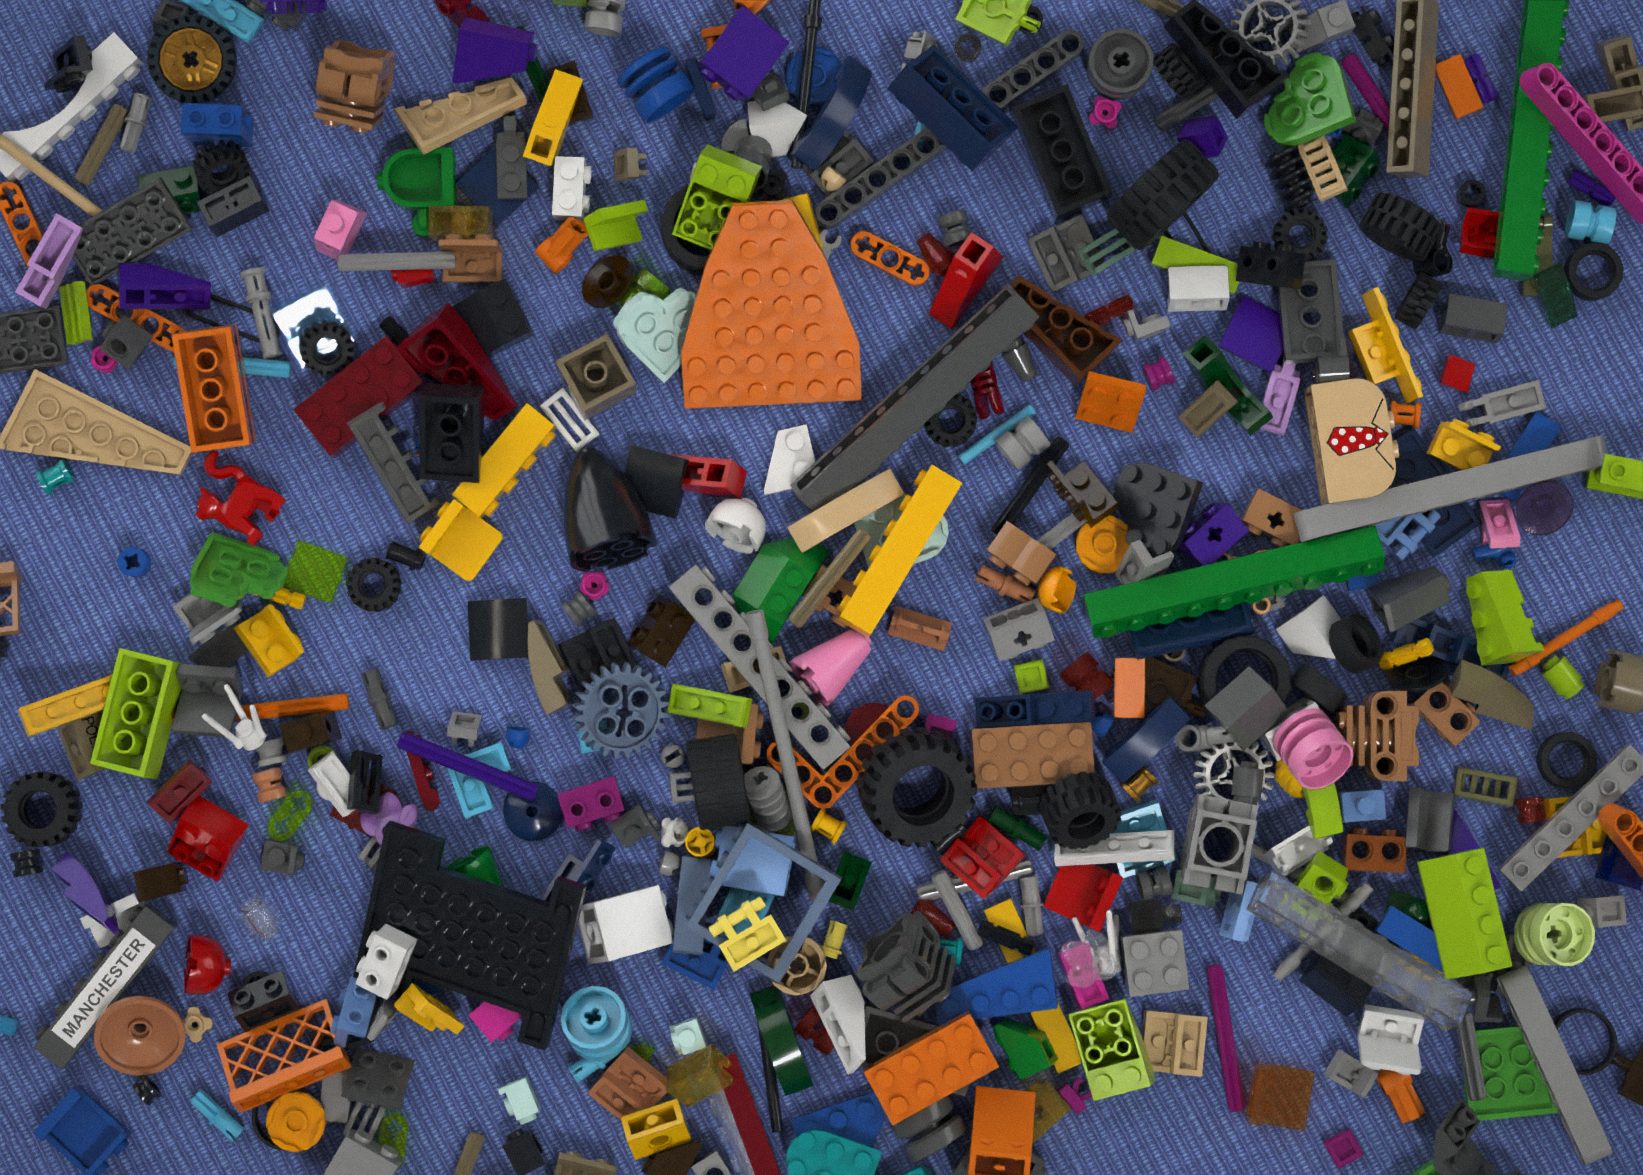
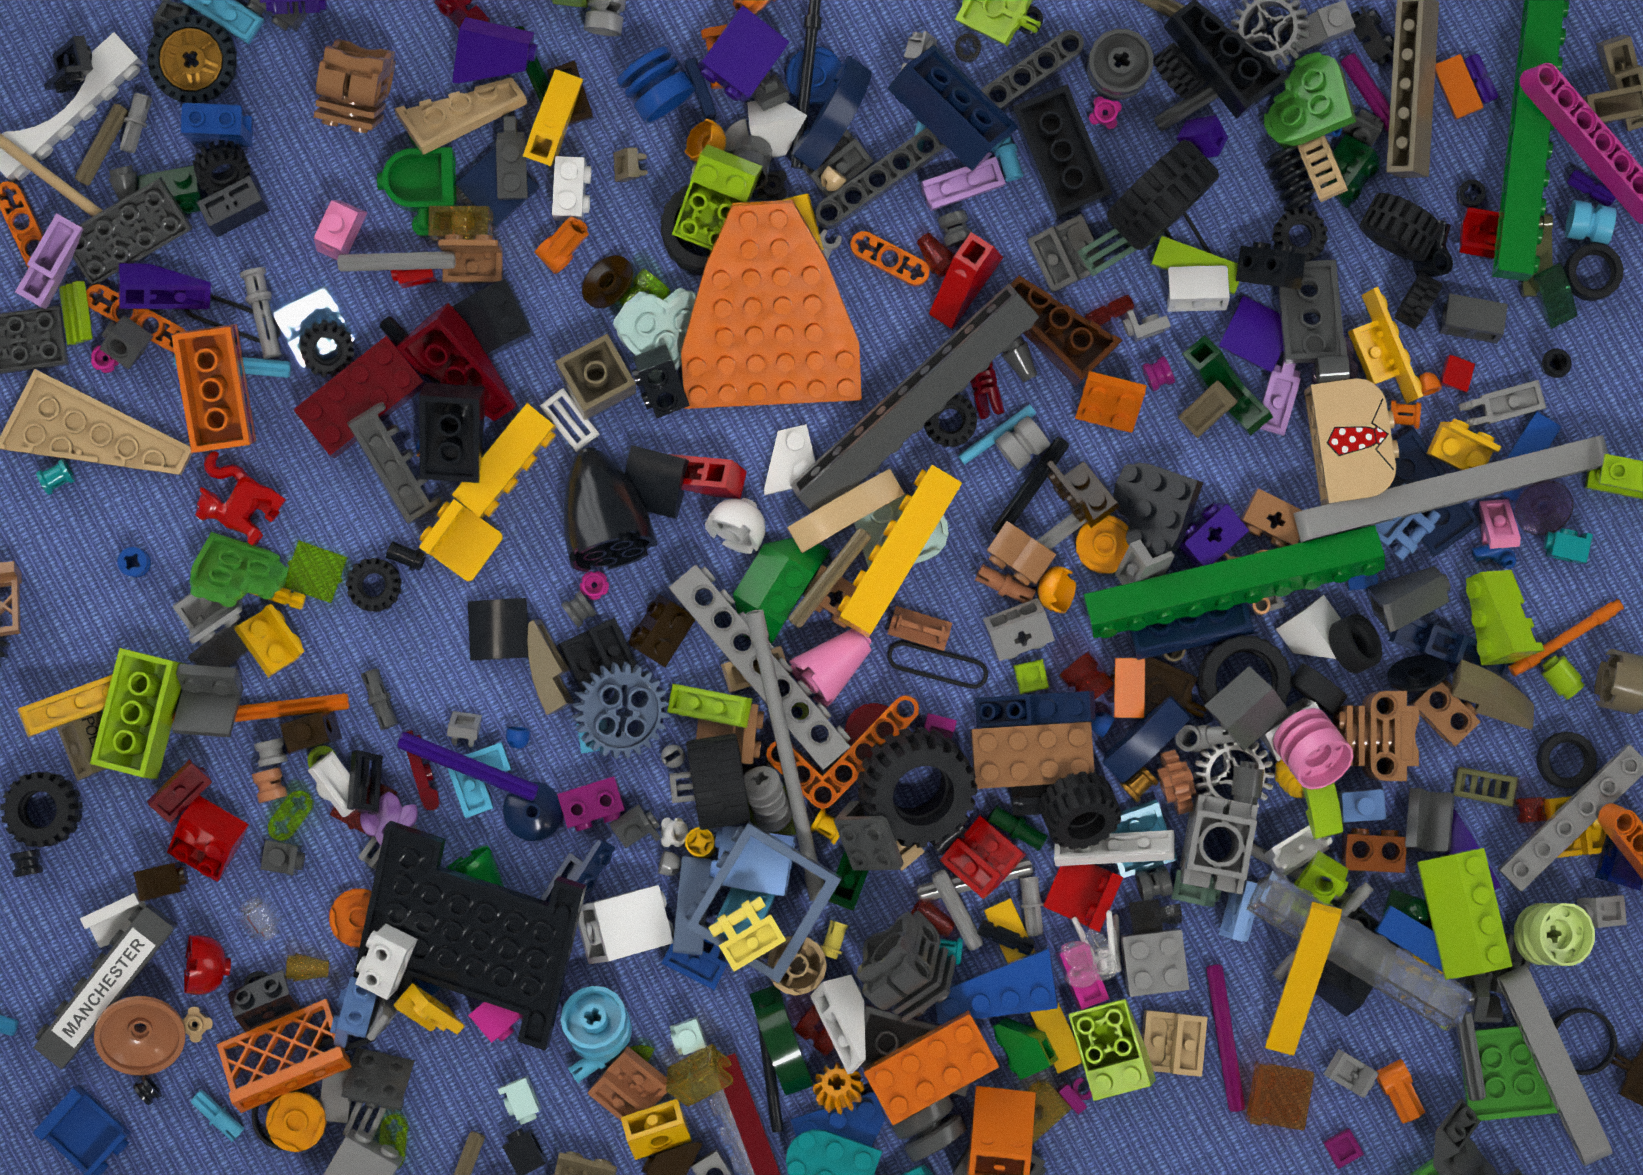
(85, 892): dark purple slope -> none
(123, 181): none -> dark grey cone
(248, 733): white plant -> none
(304, 967): none -> clear yellow cone
(349, 915): none -> orange tile
(615, 225): lime panel -> none
(658, 382): none -> black brick
(702, 134): none -> light orange hair
(839, 1099): none -> light orange gear
(867, 839): none -> dark grey bracket
(909, 854): none -> tan tile
(943, 653): none -> black piece
(962, 184): none -> lavender hinge
(1009, 160): none -> medium azure pin
(1176, 782): none -> nougat gear
(1303, 978): none -> yellow tile
(1390, 1039): white bracket -> none
(1406, 654): yellow axle -> none
(1430, 383): none -> orange hinge
(1561, 360): none -> black cone
(1567, 546): none -> teal brick

